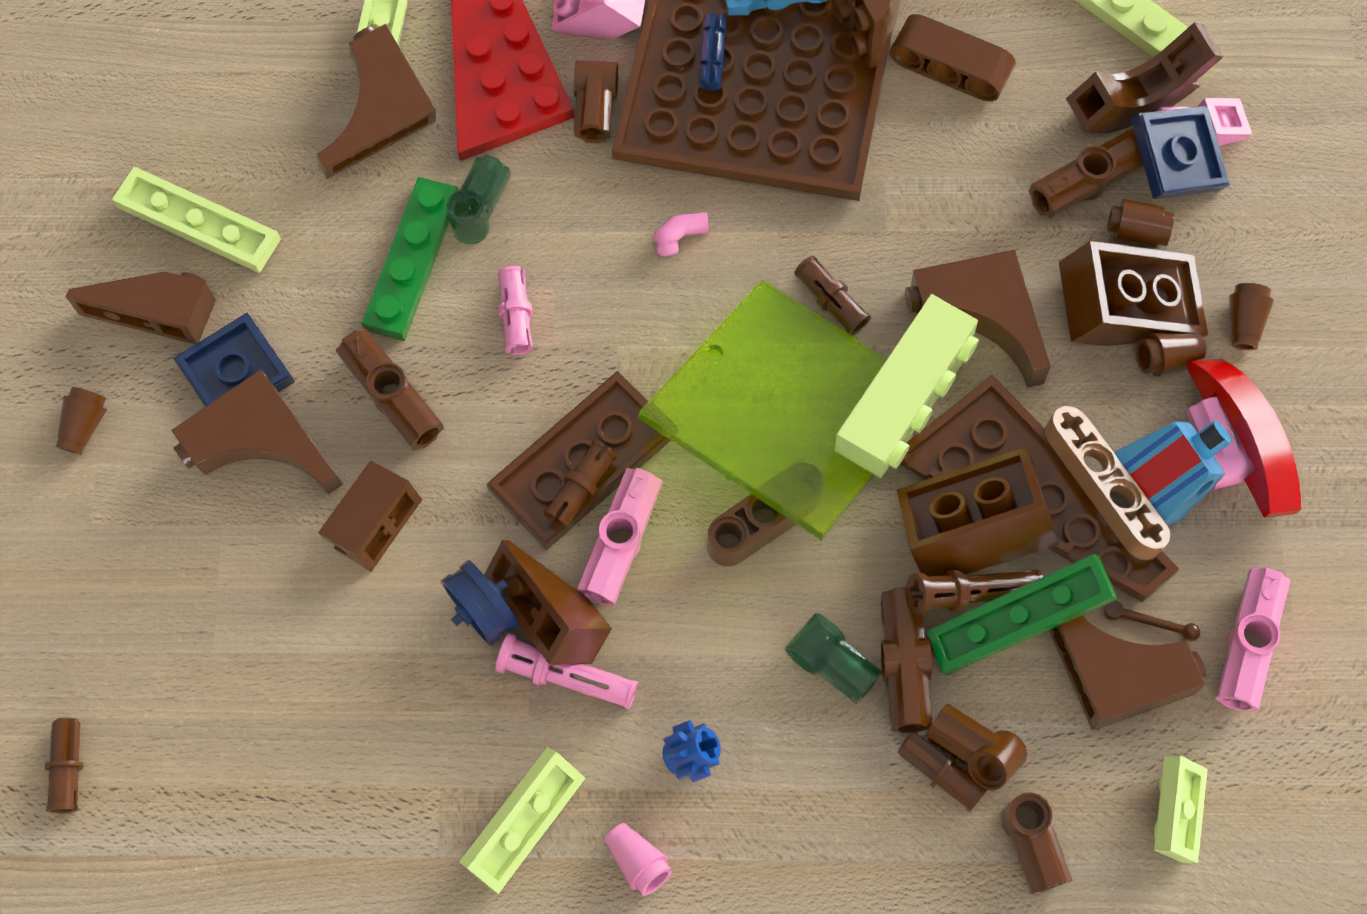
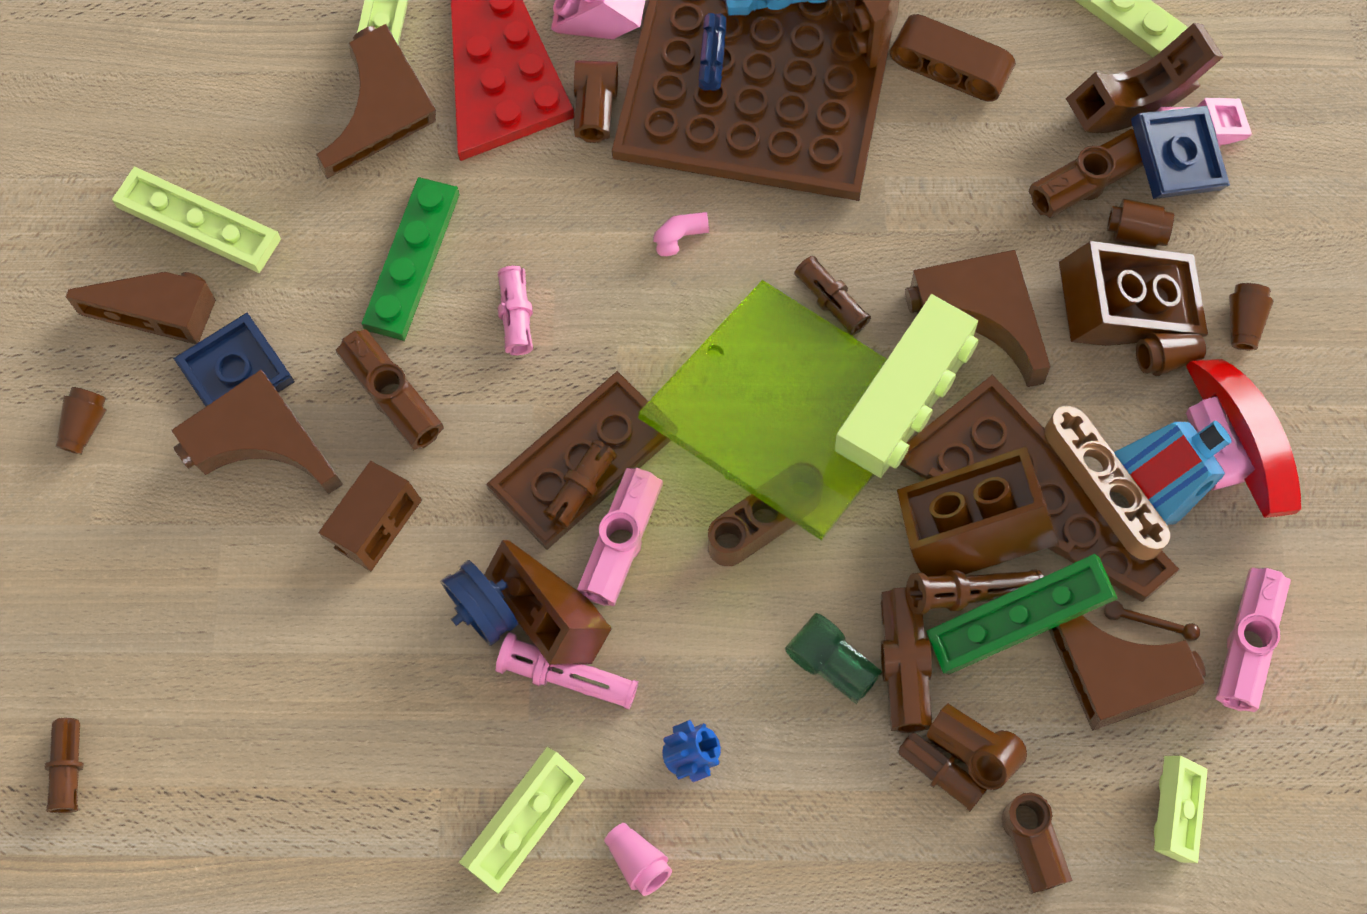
(477, 198): clear green piece -> none

